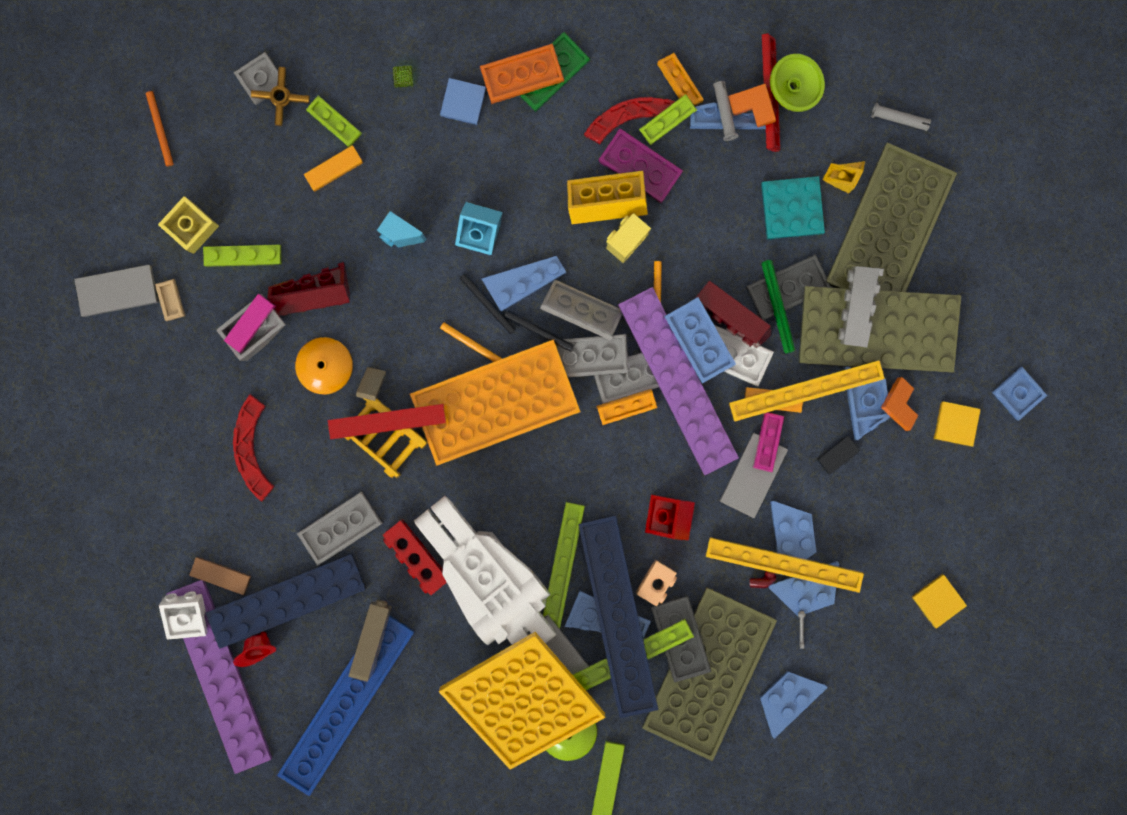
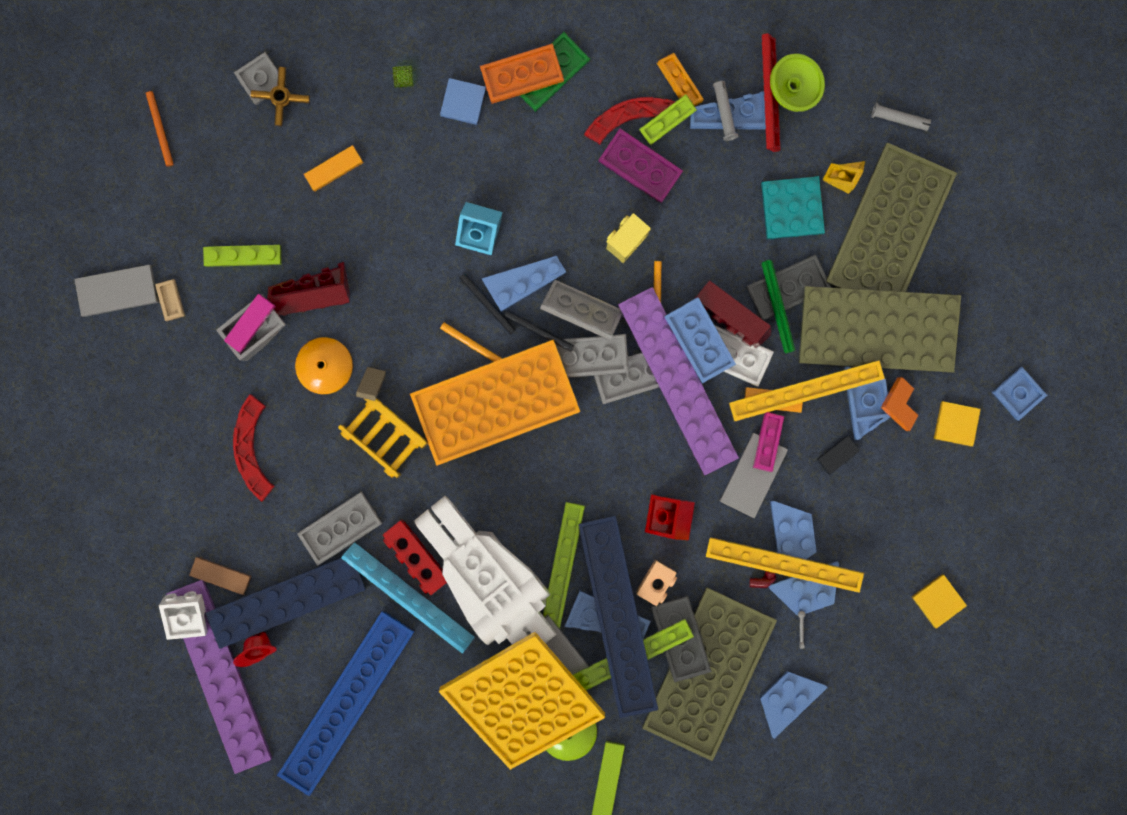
(188, 225): light yellow brick -> none
(333, 121): lime tile -> none
(370, 641): dark tan slope -> none
(387, 421): red tile -> none
(399, 232): medium azure slope -> none
(408, 597): none -> medium azure plate
(606, 197): yellow slope -> none
(626, 406): light orange tile -> none
(756, 100): orange tile -> none
(859, 305): light grey wedge -> none

